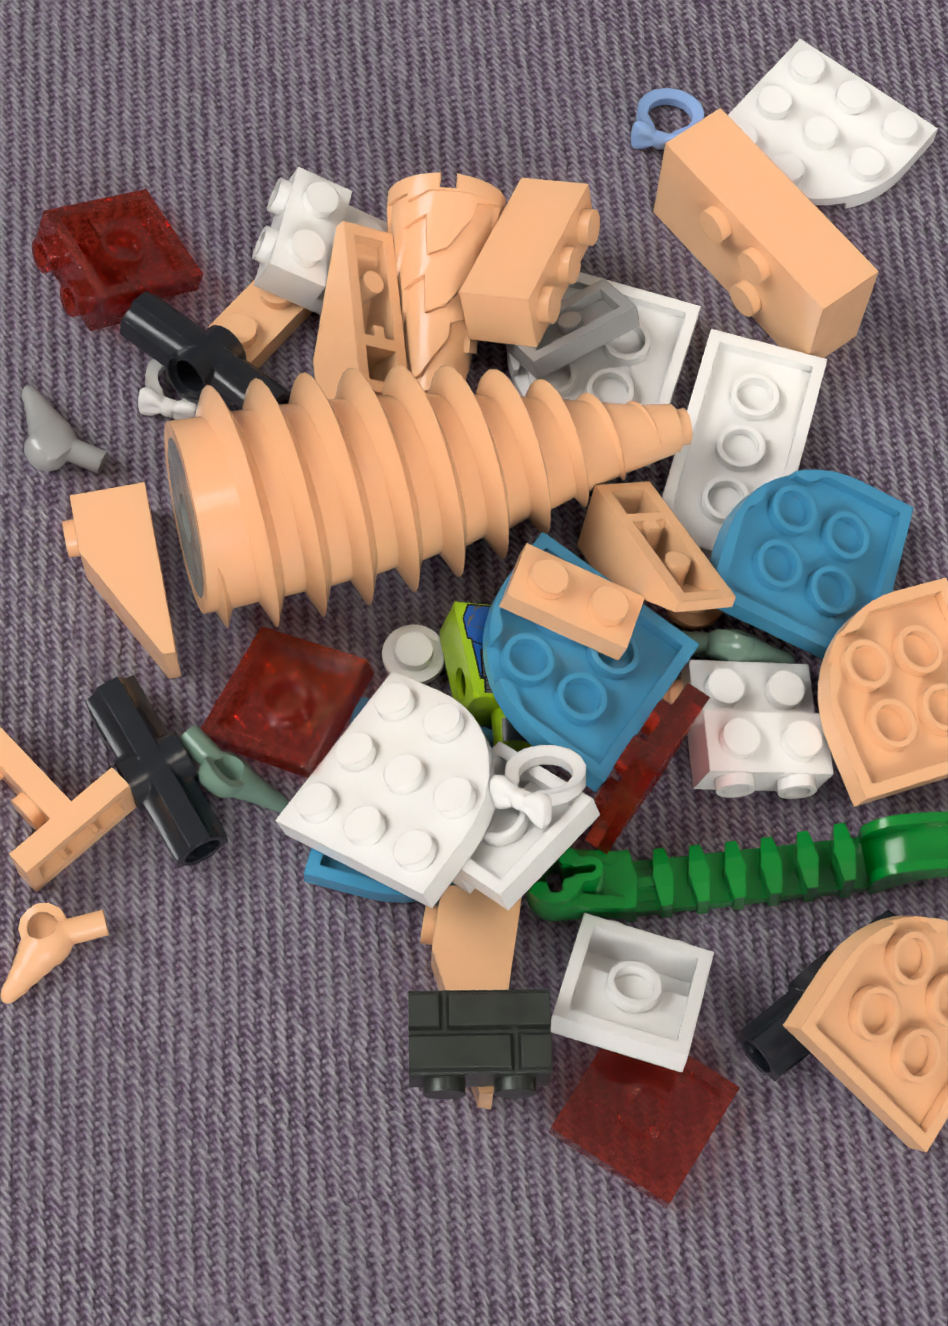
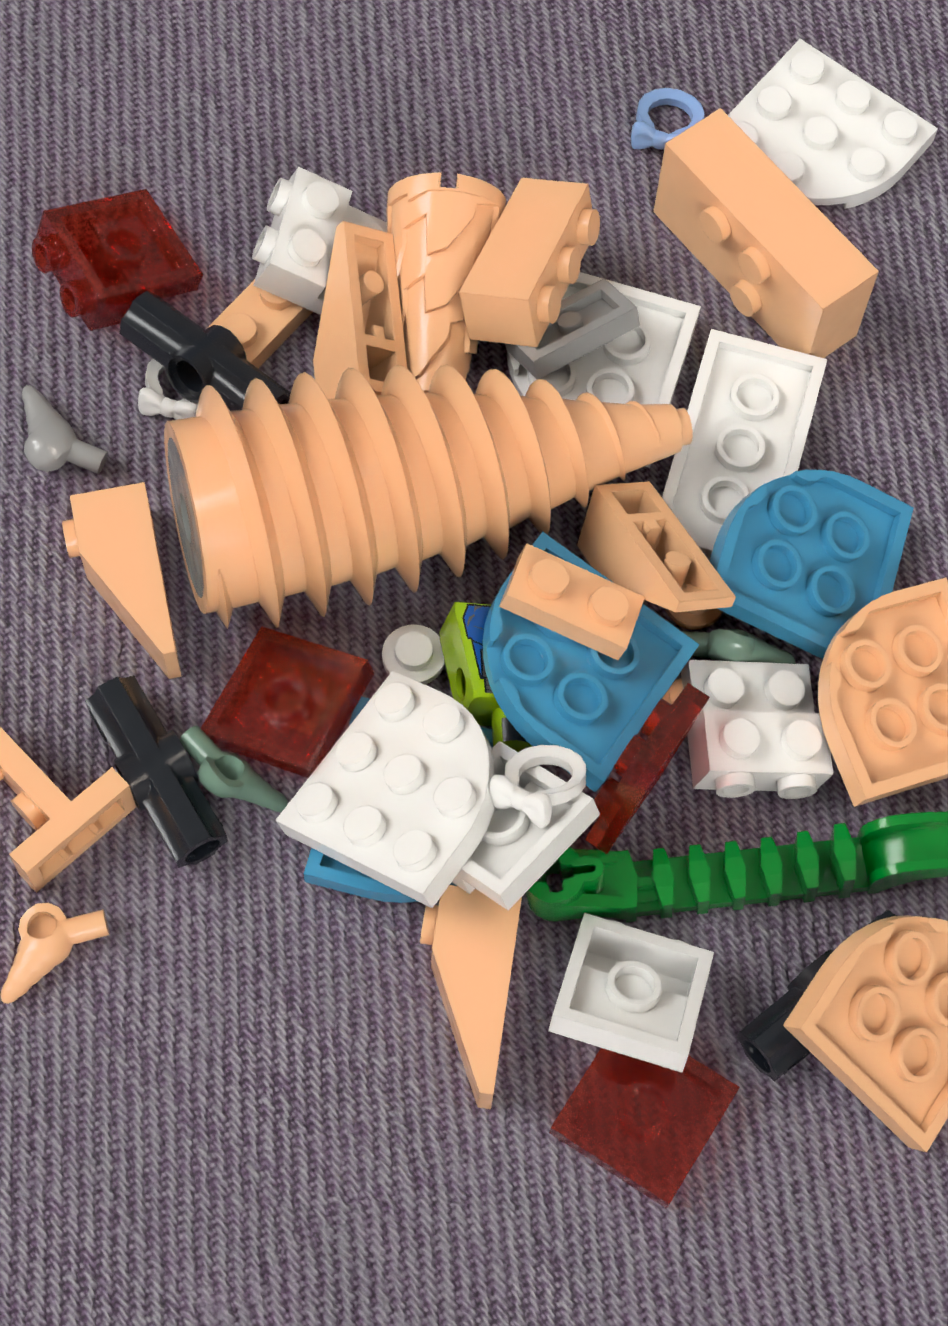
(479, 1041): pearl dark grey brick -> none

